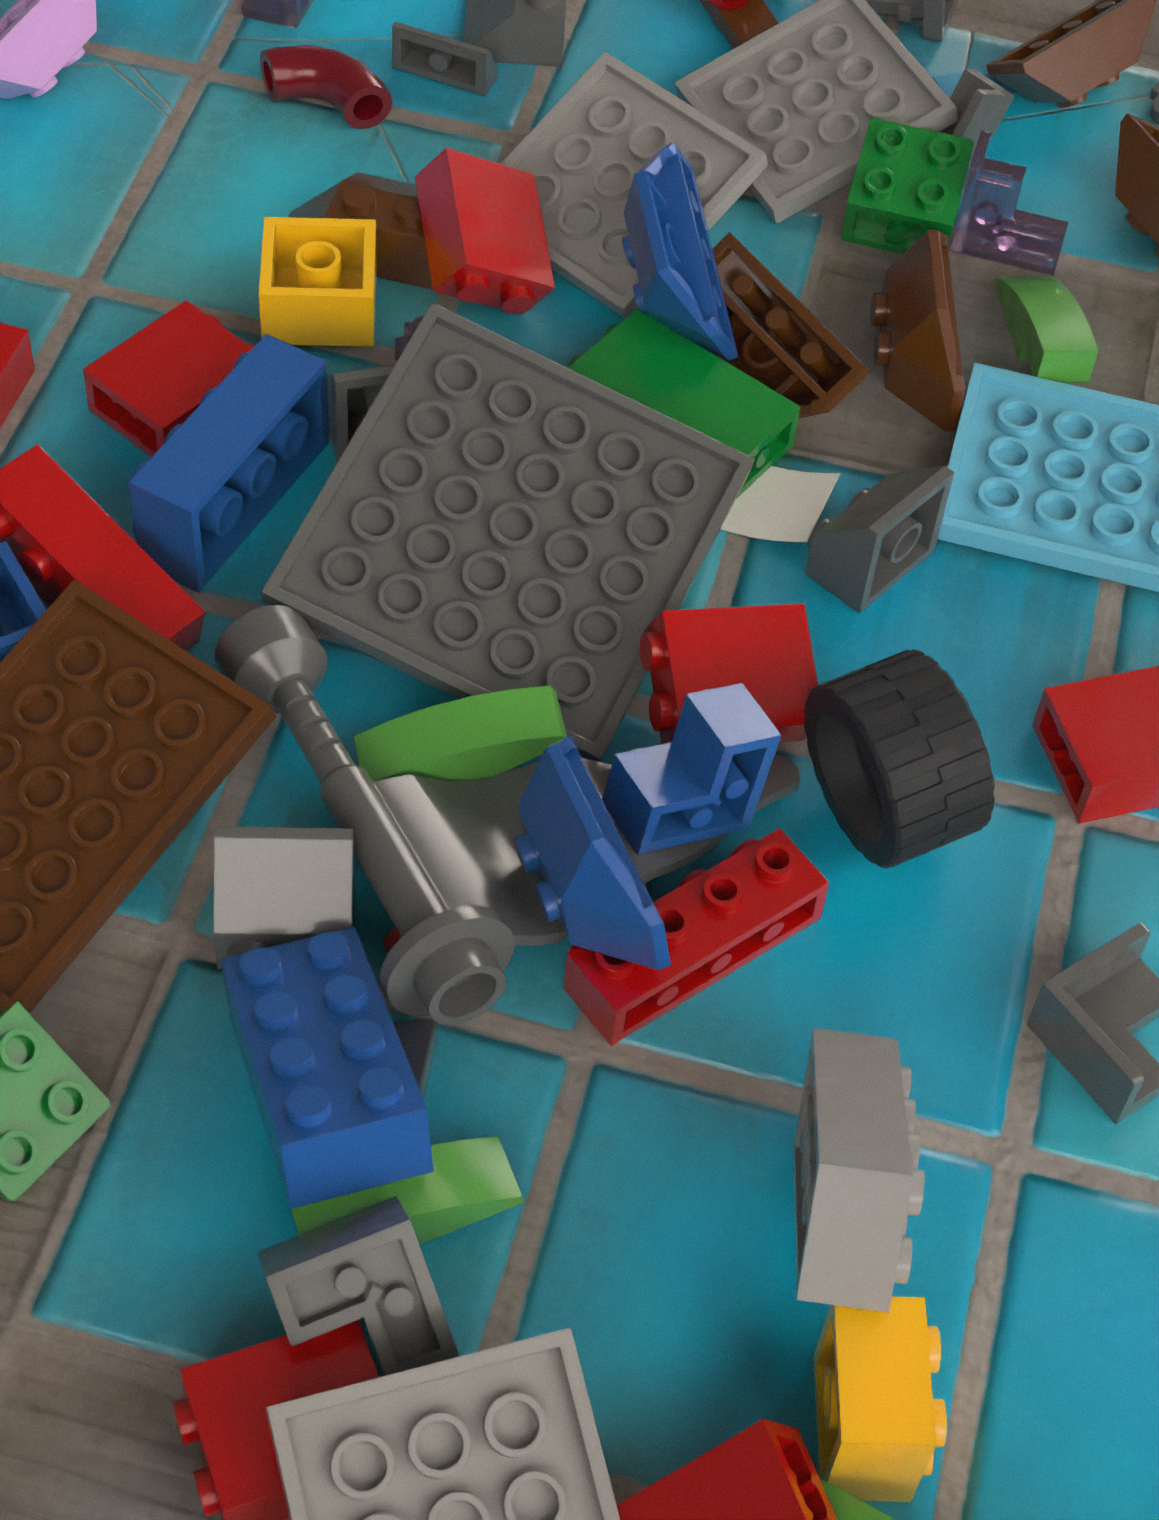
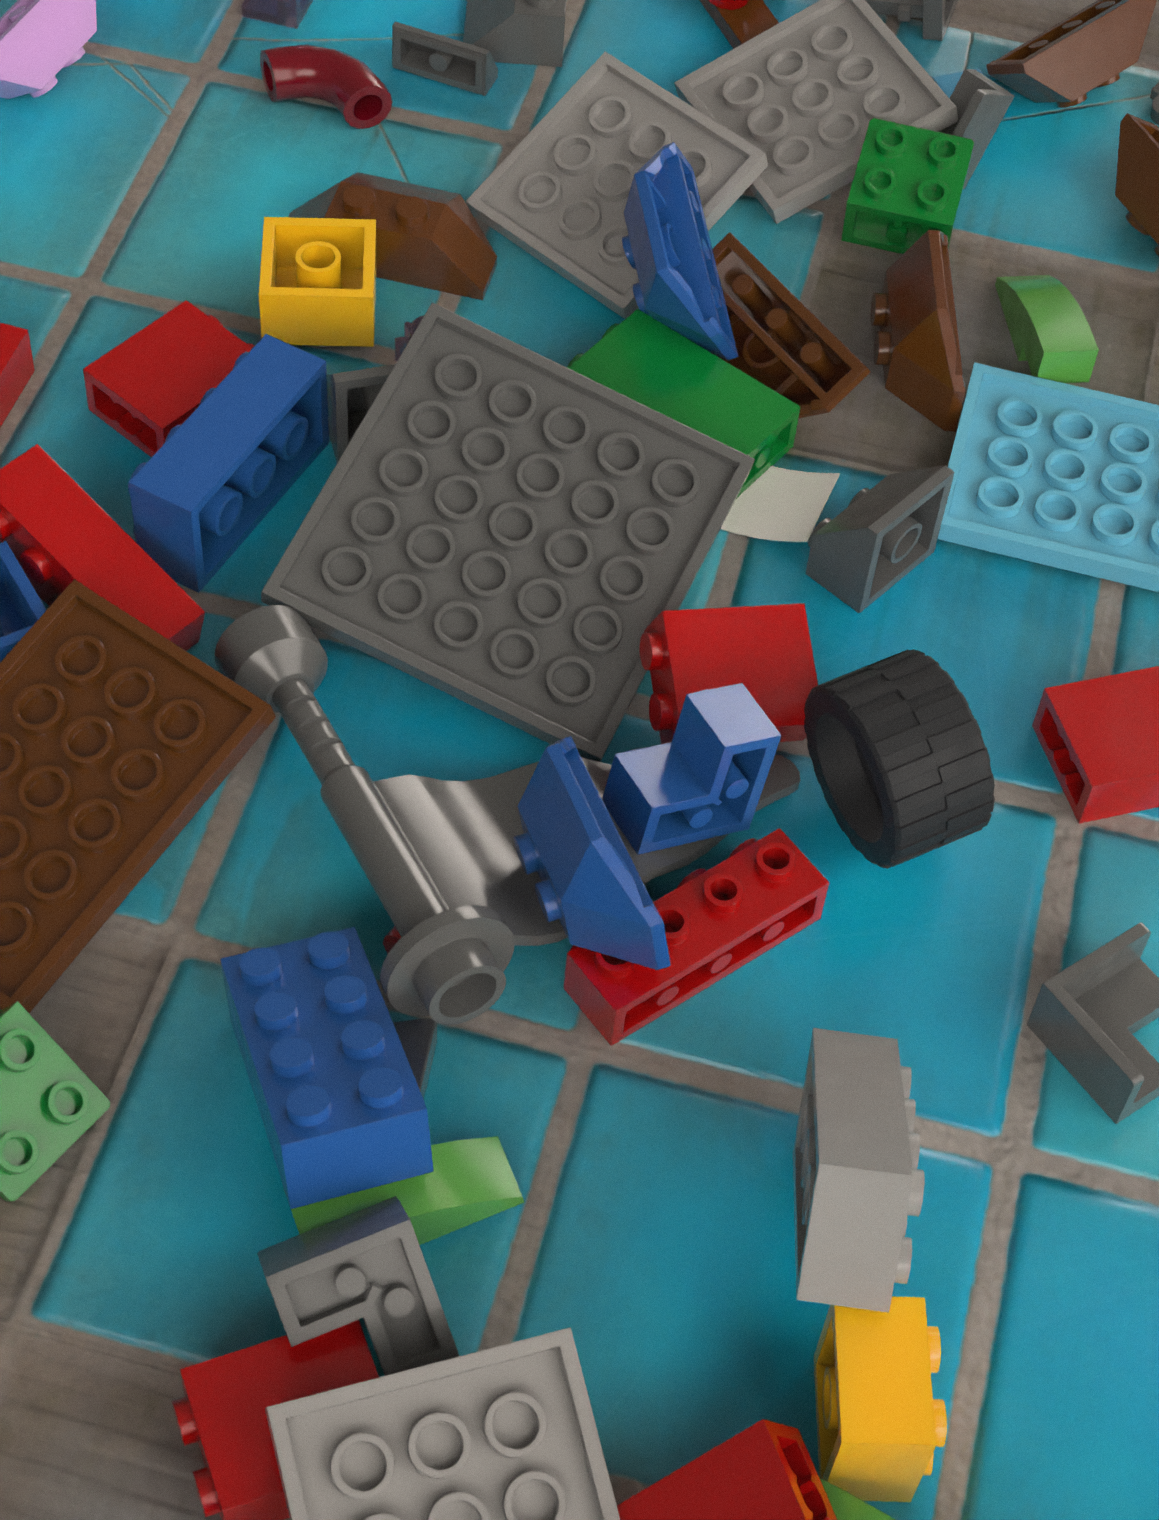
(280, 885): slope -> none
(464, 736): bright green slope -> none
(484, 232): red brick -> none
(992, 225): clear purple panel -> none

